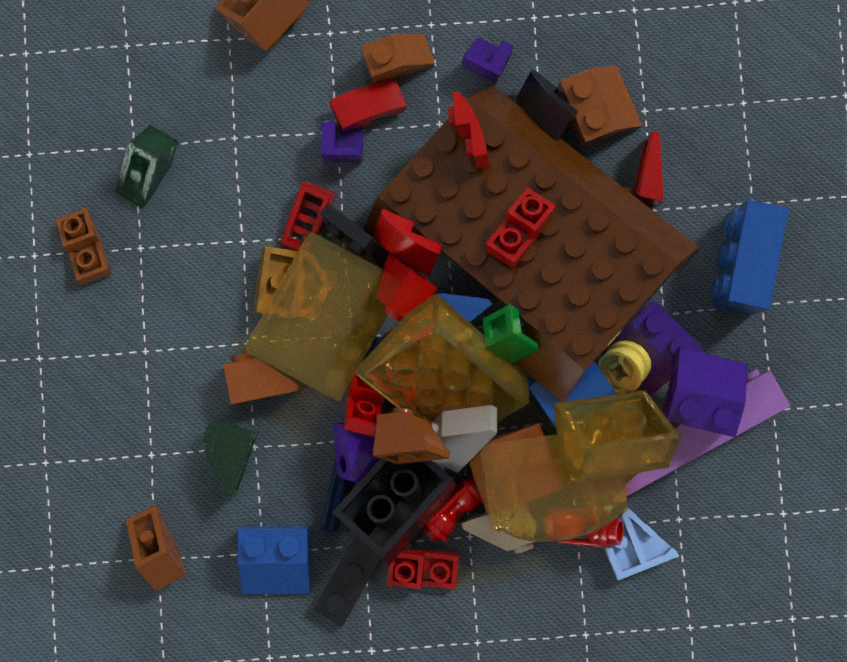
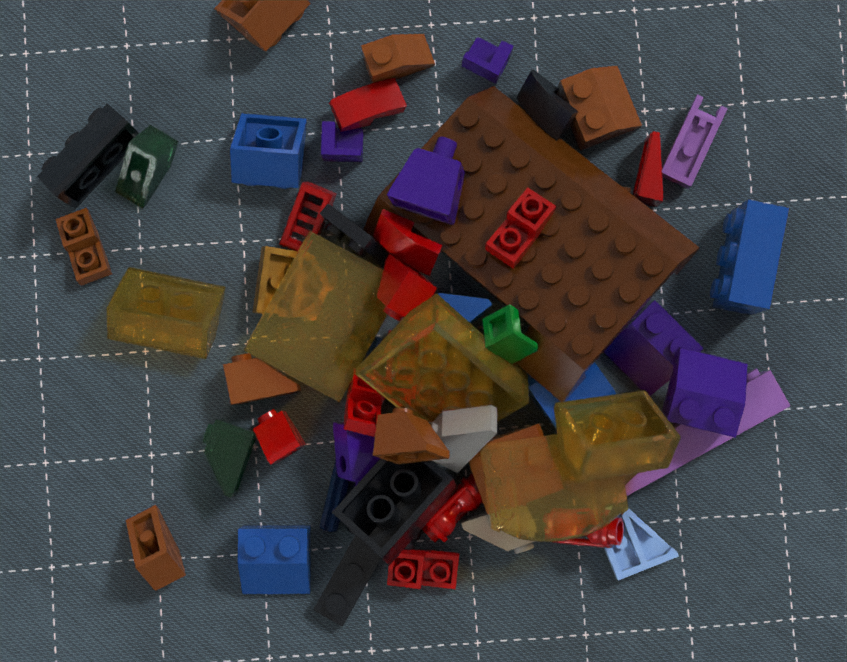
(88, 156): none -> black slope
(165, 312): none -> clear yellow slope
(268, 151): none -> blue slope
(278, 436): none -> red slope
(430, 183): none -> dark purple torso
(467, 124): red slope -> none
(634, 362): light yellow wheel -> none
(691, 144): none -> medium lavender hinge

